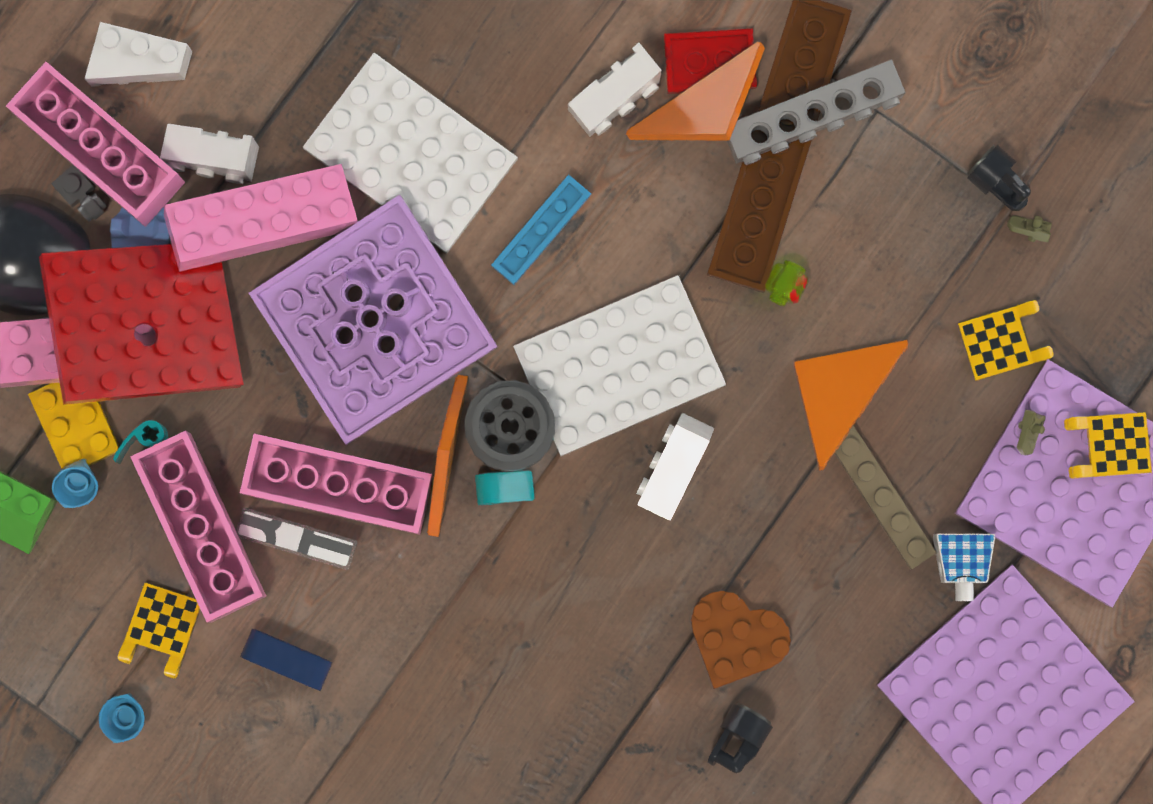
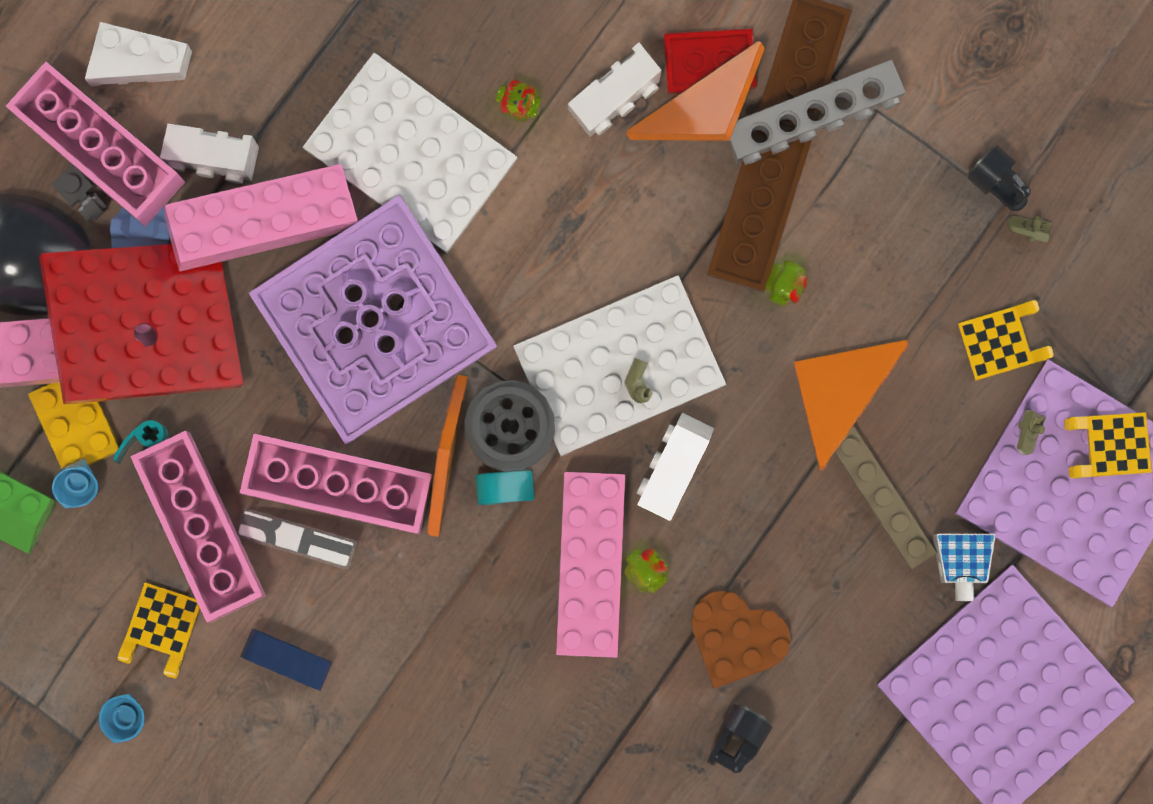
(518, 101): none -> clear neon green head
(541, 230): dark azure plate -> none
(590, 564): none -> bright pink brick
(635, 384): none -> olive arm
(646, 570): none -> clear neon green head

